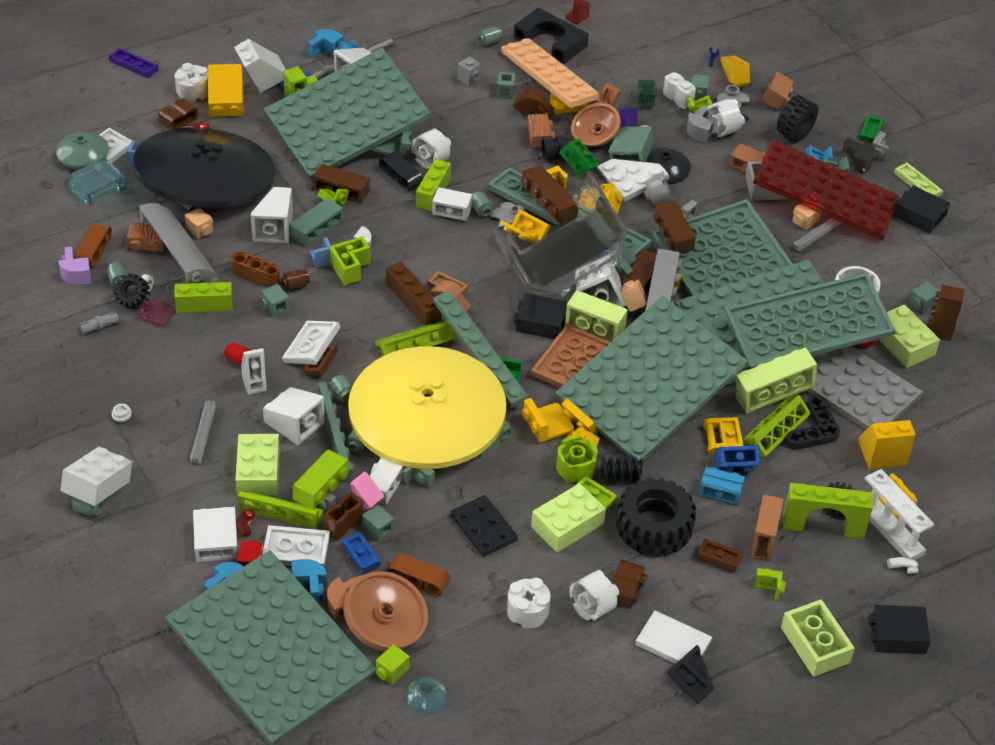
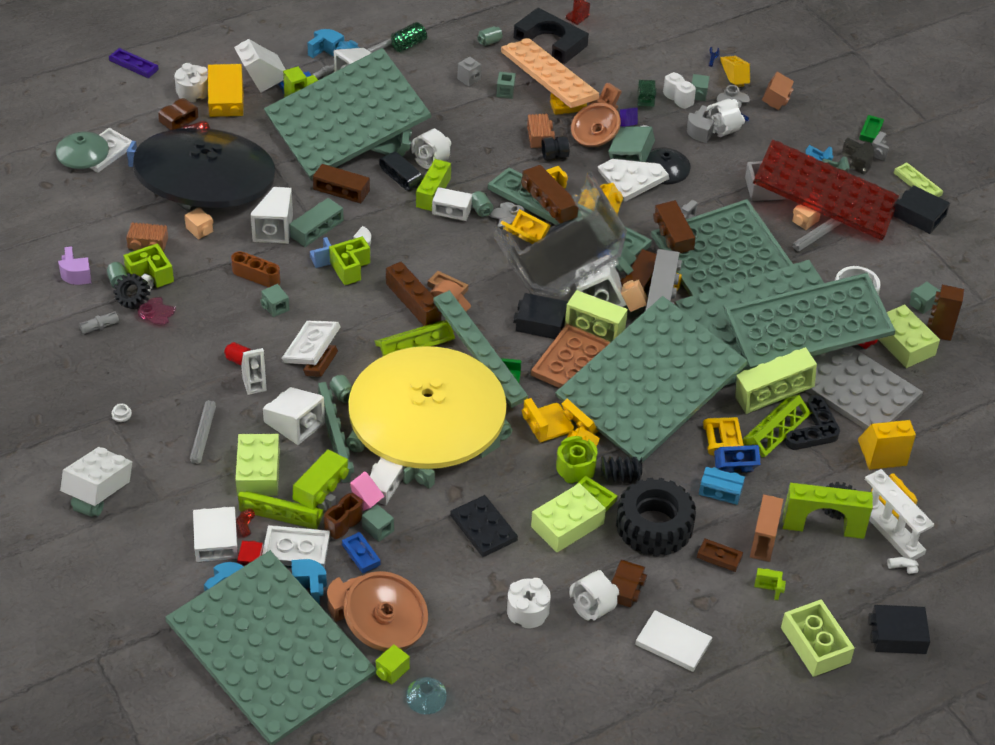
(94, 243): dark orange beam -> none
(95, 180): clear light blue panel -> none
(152, 262): none -> lime brick
(178, 243): light grey cylinder -> none
(203, 297): lime brick -> none
(295, 279): reddish brown brick -> none
(339, 197): lime bracket -> none
(408, 36): none -> clear green piece
(421, 574): dark orange beam -> none
(531, 100): reddish brown brick -> none
(579, 157): green bracket -> none
(658, 189): light grey cylinder -> none
(692, 675): black wing -> none
(696, 105): lime bracket -> none
(744, 154): nougat brick -> none
(797, 118): black tyre -> none

